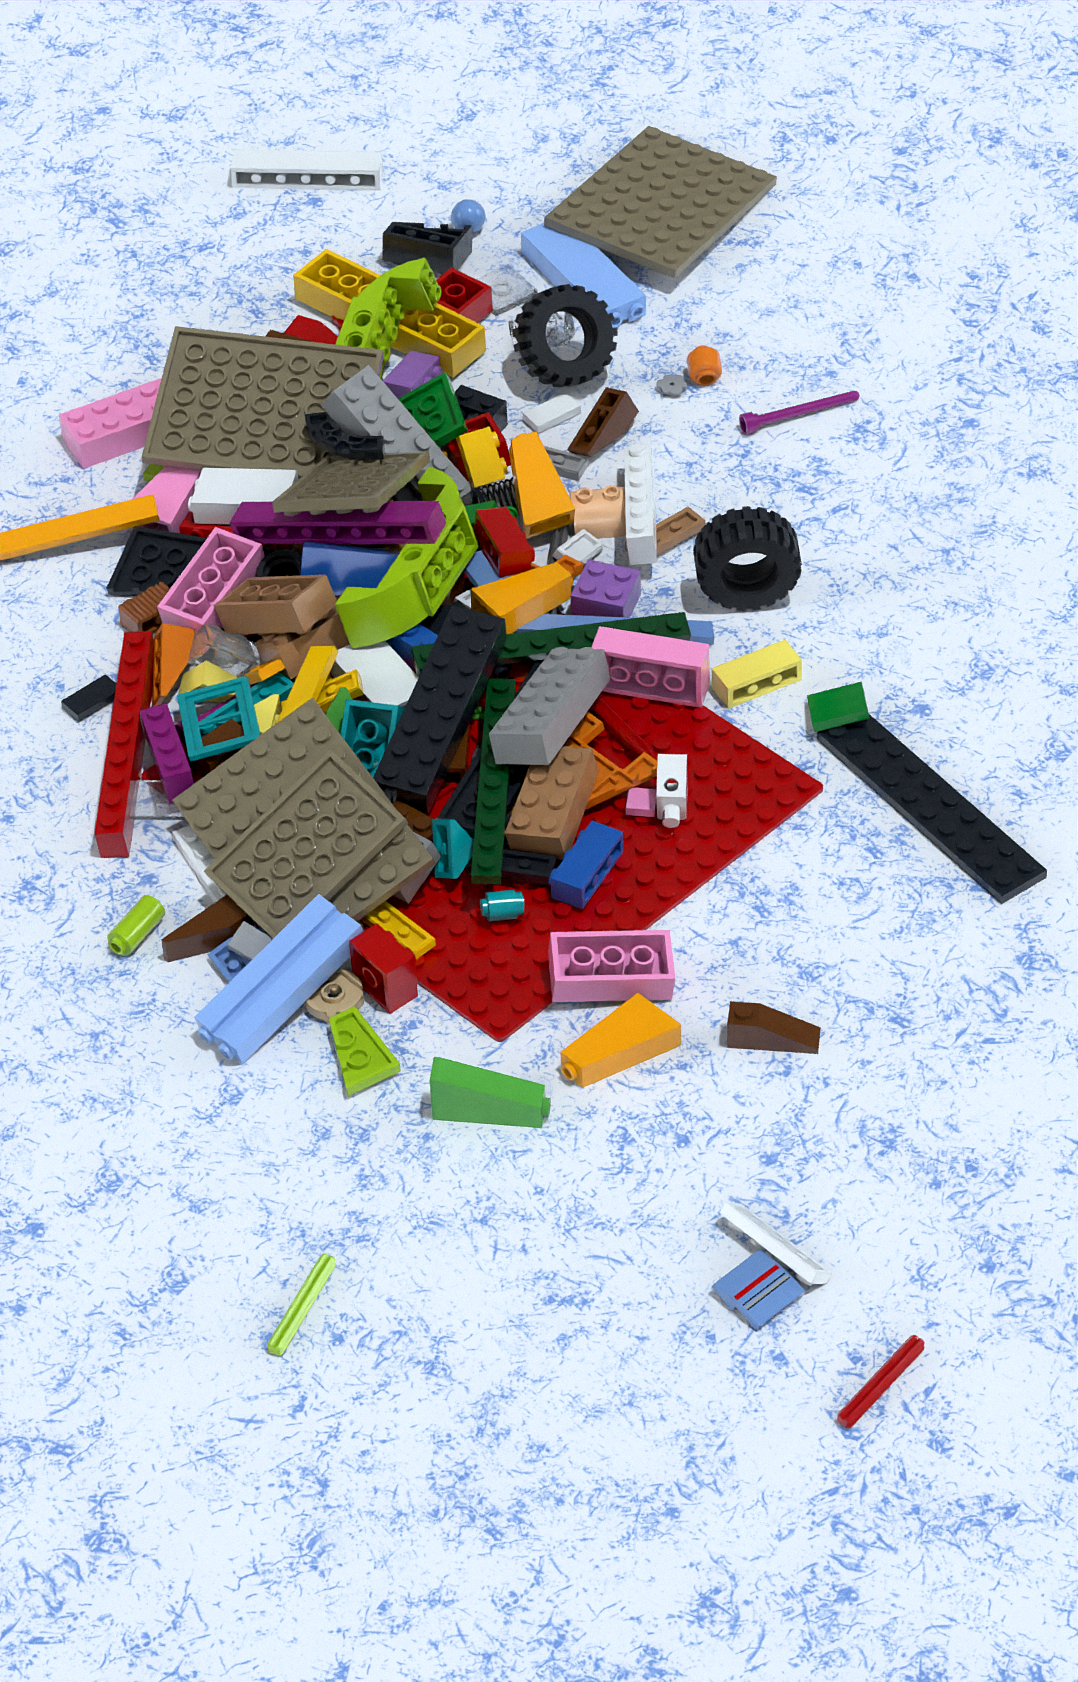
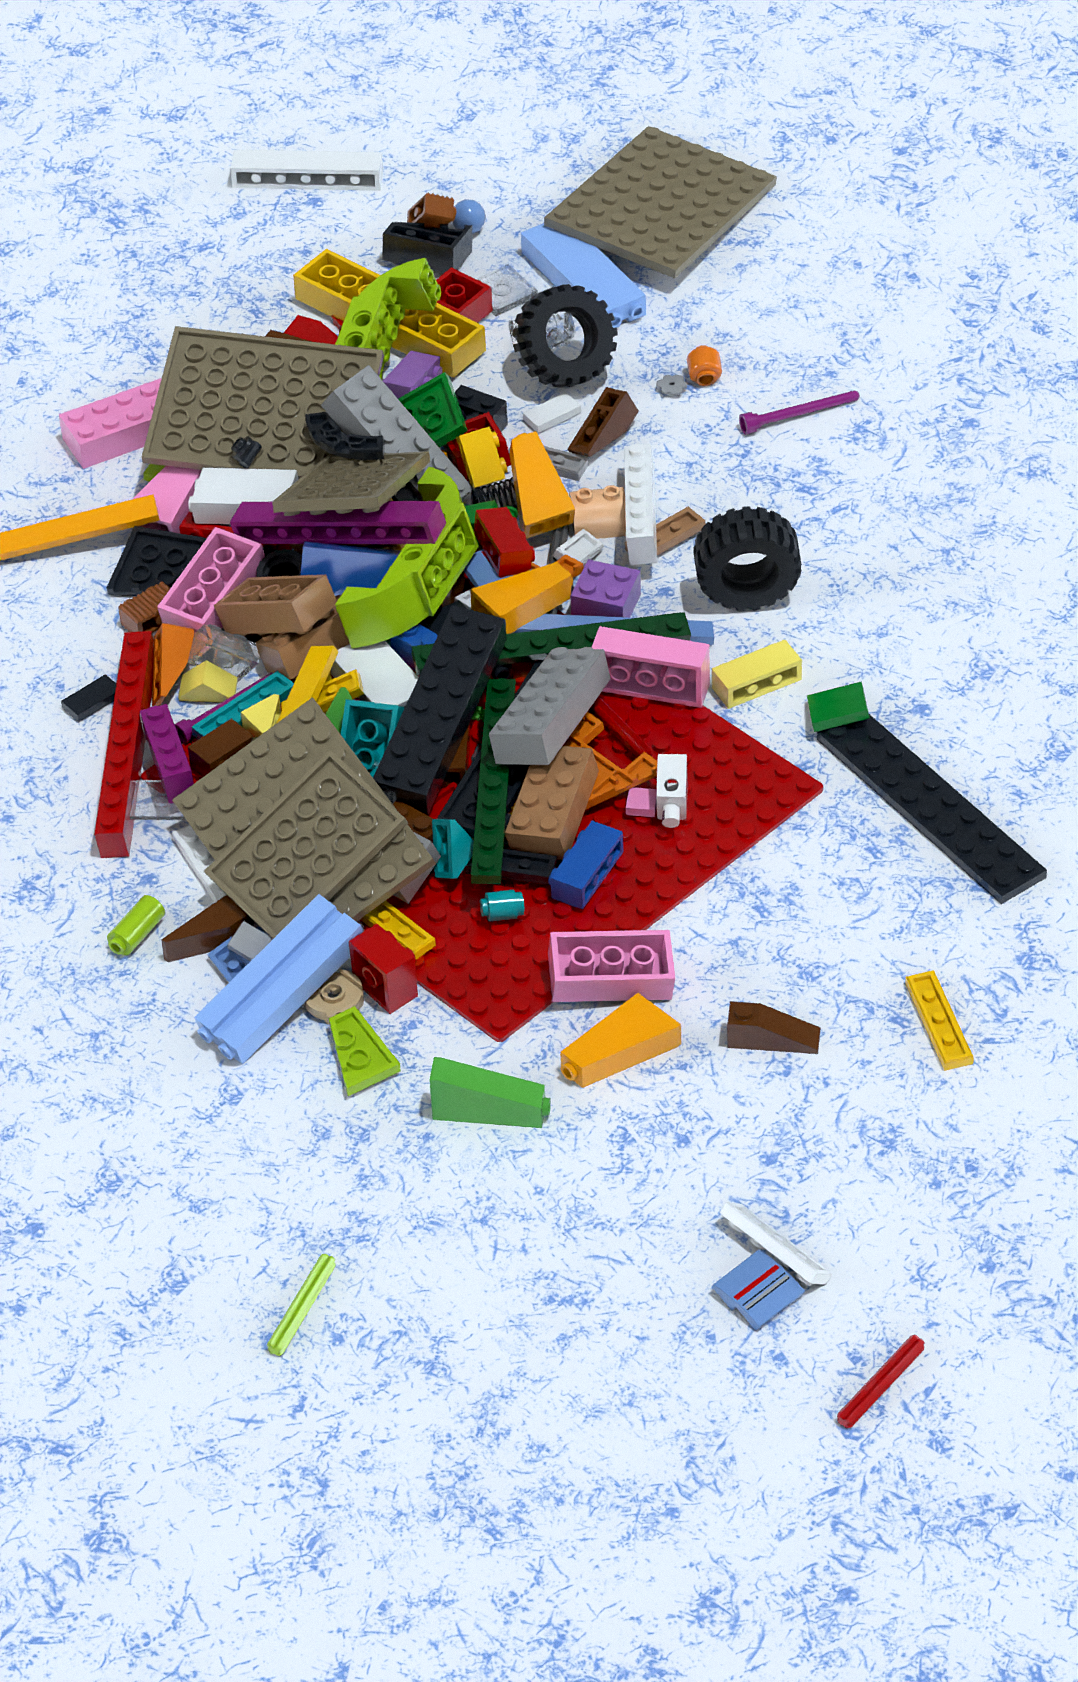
(193, 728): teal door -> none
(245, 451): none -> black plate
(264, 671): light orange tile -> none
(432, 211): none -> dark orange brick
(939, 1020): none -> yellow tile

